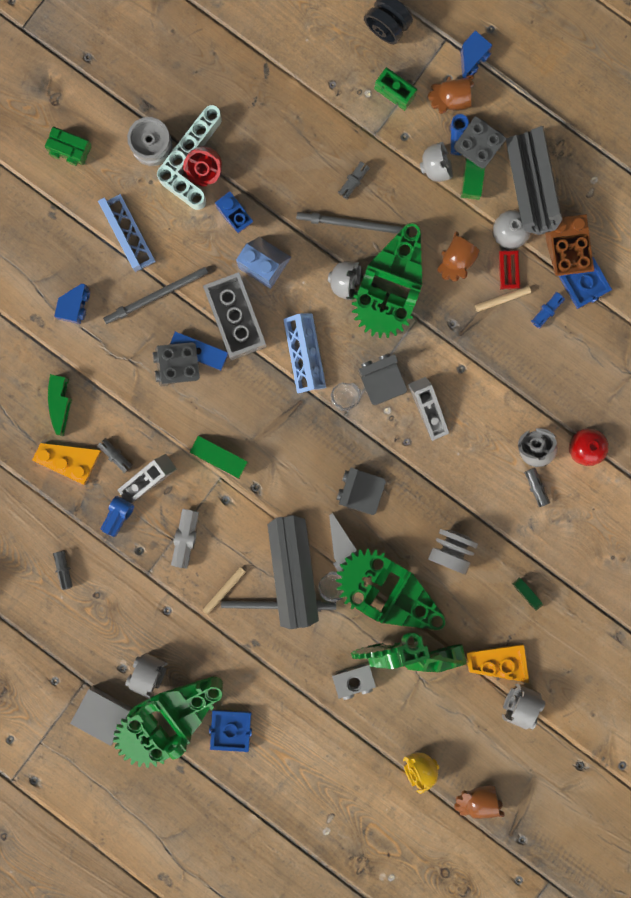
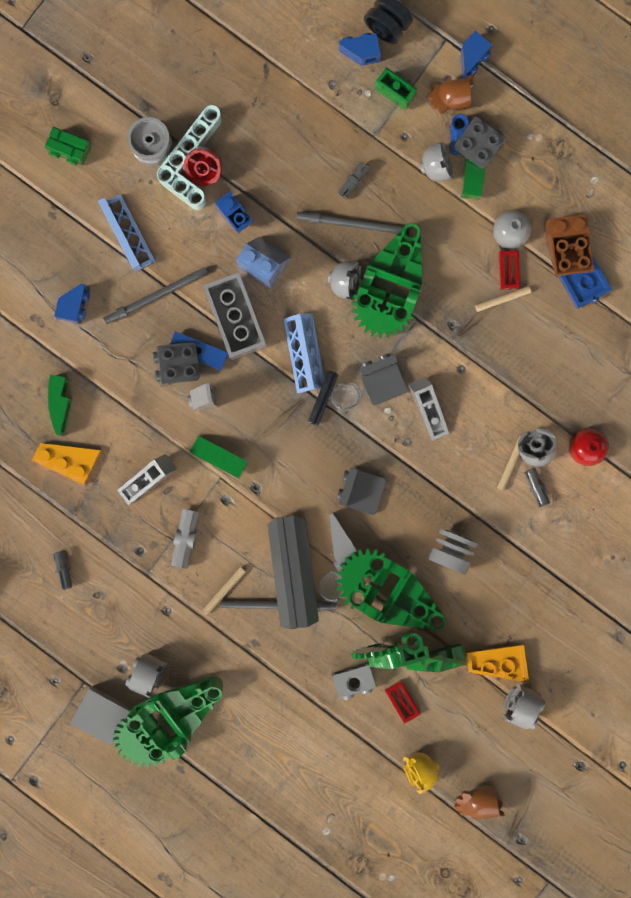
(114, 455): dark grey pin -> none
(118, 512): blue piece -> none
(202, 397): none -> light grey slope
(230, 730): blue plate -> none
(323, 398): none -> black axle
(361, 49): none -> blue slope
(410, 716): none -> red tile
(458, 258): dark orange piece -> none
(509, 468): none -> tan bar
(527, 594): dark green beam -> none
(534, 181): dark grey piece -> none
(548, 310): blue pin -> none

